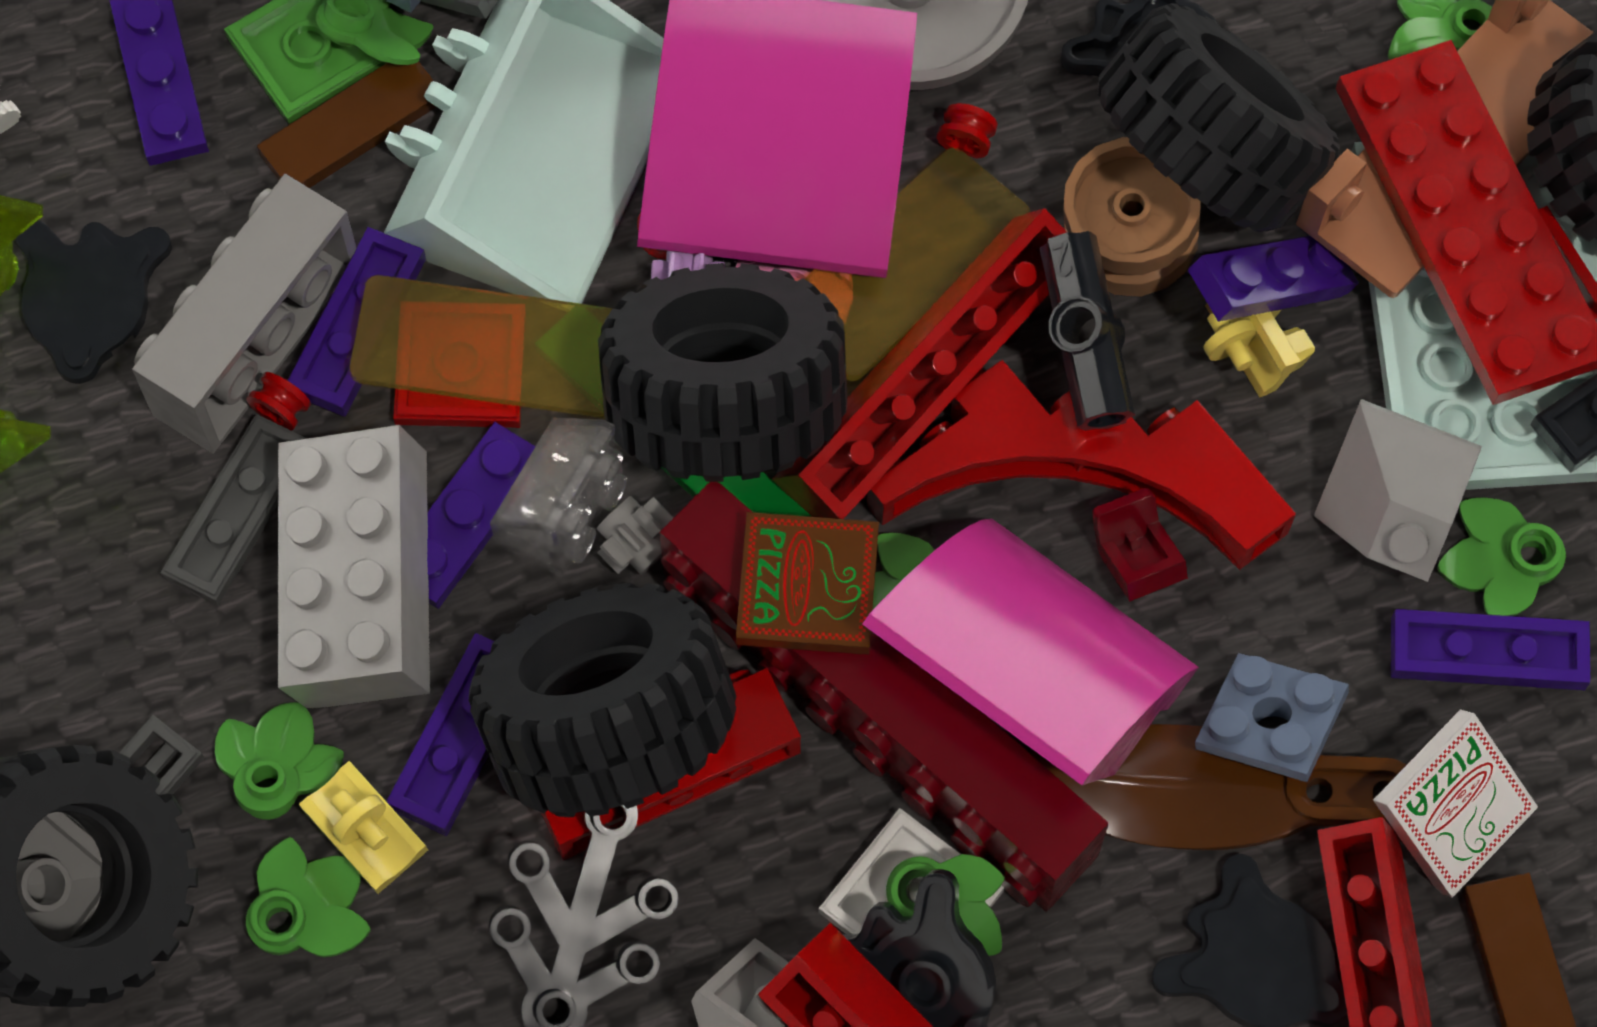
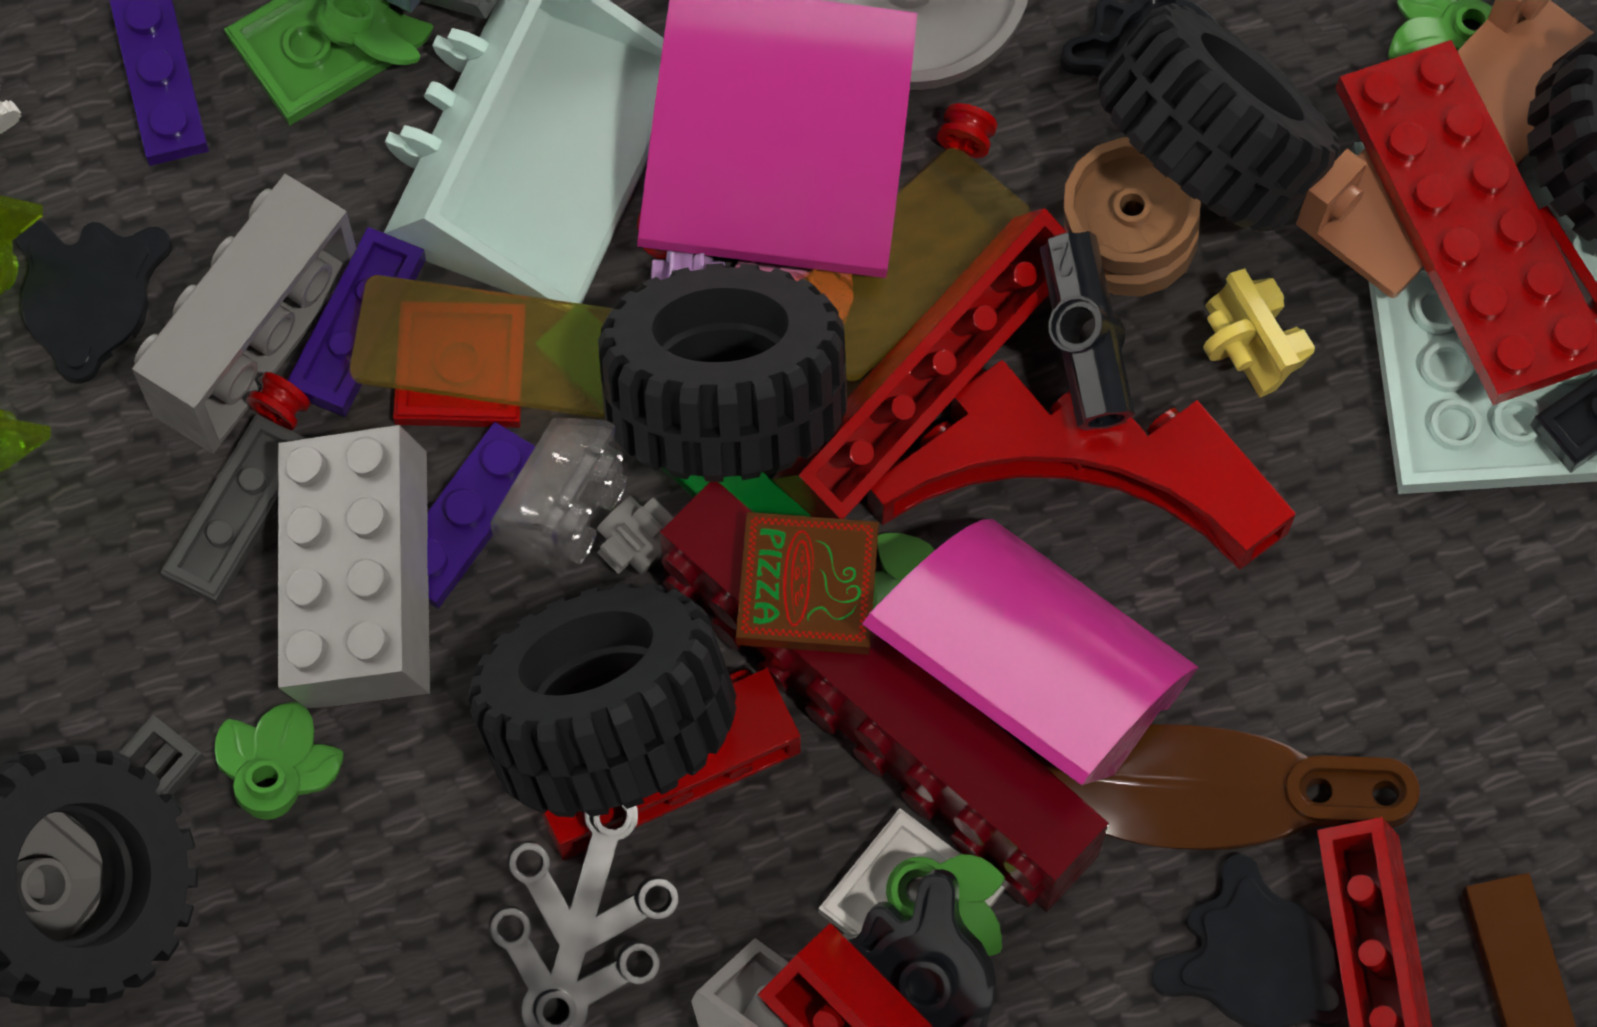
(314, 896): bright green plate -> none
(348, 124): reddish brown tile -> none
(363, 827): light yellow hips -> none
(446, 754): dark purple plate -> none
(1137, 545): dark red bracket -> none
(1264, 690): sand blue piece -> none
(1270, 277): dark purple plate -> none
(1396, 488): light grey slope -> none
(1455, 803): white tile -> none
(1490, 649): dark purple plate -> none
(1493, 560): bright green plate -> none

